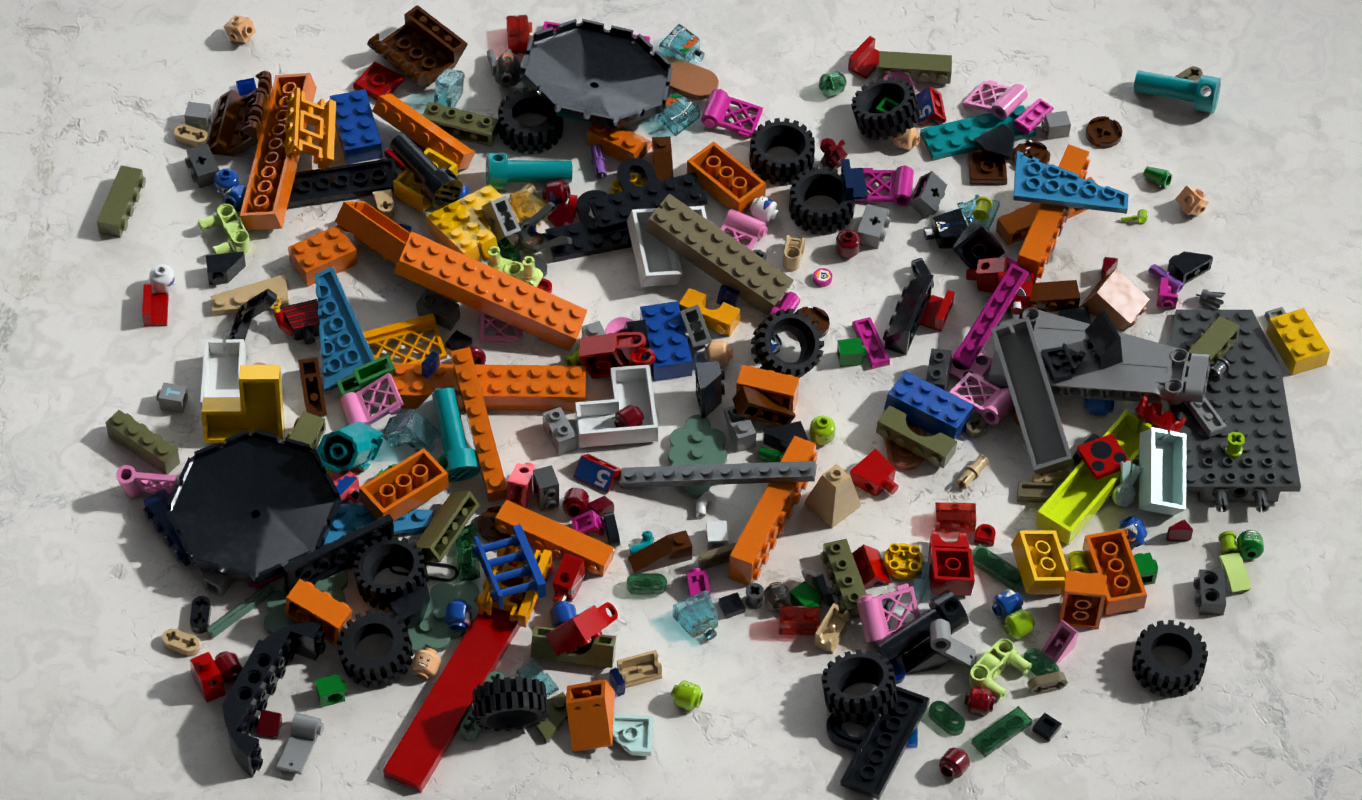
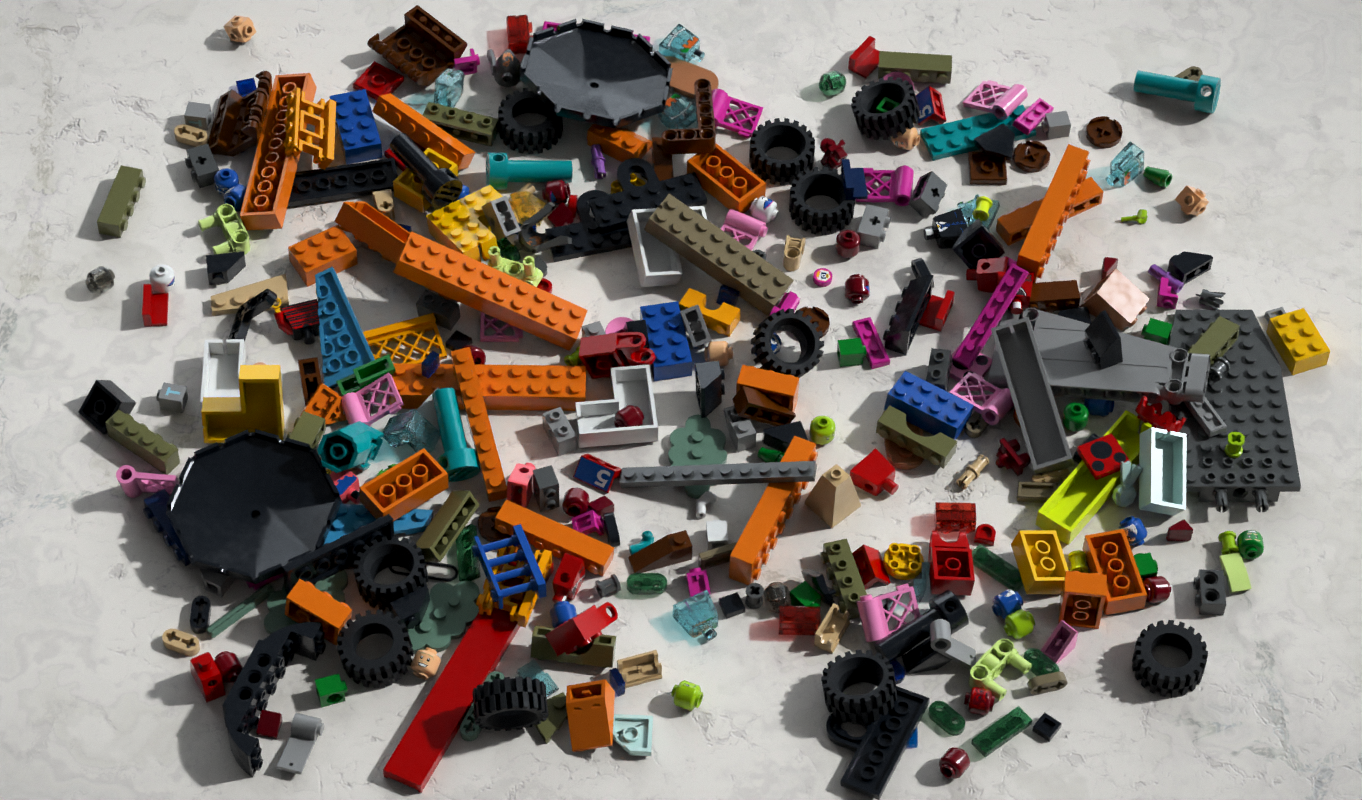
(100, 280): none -> clear smoke head
(103, 402): none -> black slope
(326, 404): none -> orange slope
(458, 615): blue head -> none
(468, 64): none -> dark pink bracket
(602, 590): none -> dark grey bush
(695, 139): none -> reddish brown beam
(857, 288): none -> dark red head
(1009, 458): none -> dark red hips
(1056, 186): dark azure wing -> none
(1061, 362): black slope -> none
(1075, 416): none -> green head
(1126, 165): none -> clear light blue torso
(1157, 331): none -> green brick
(1157, 589): none -> dark red head

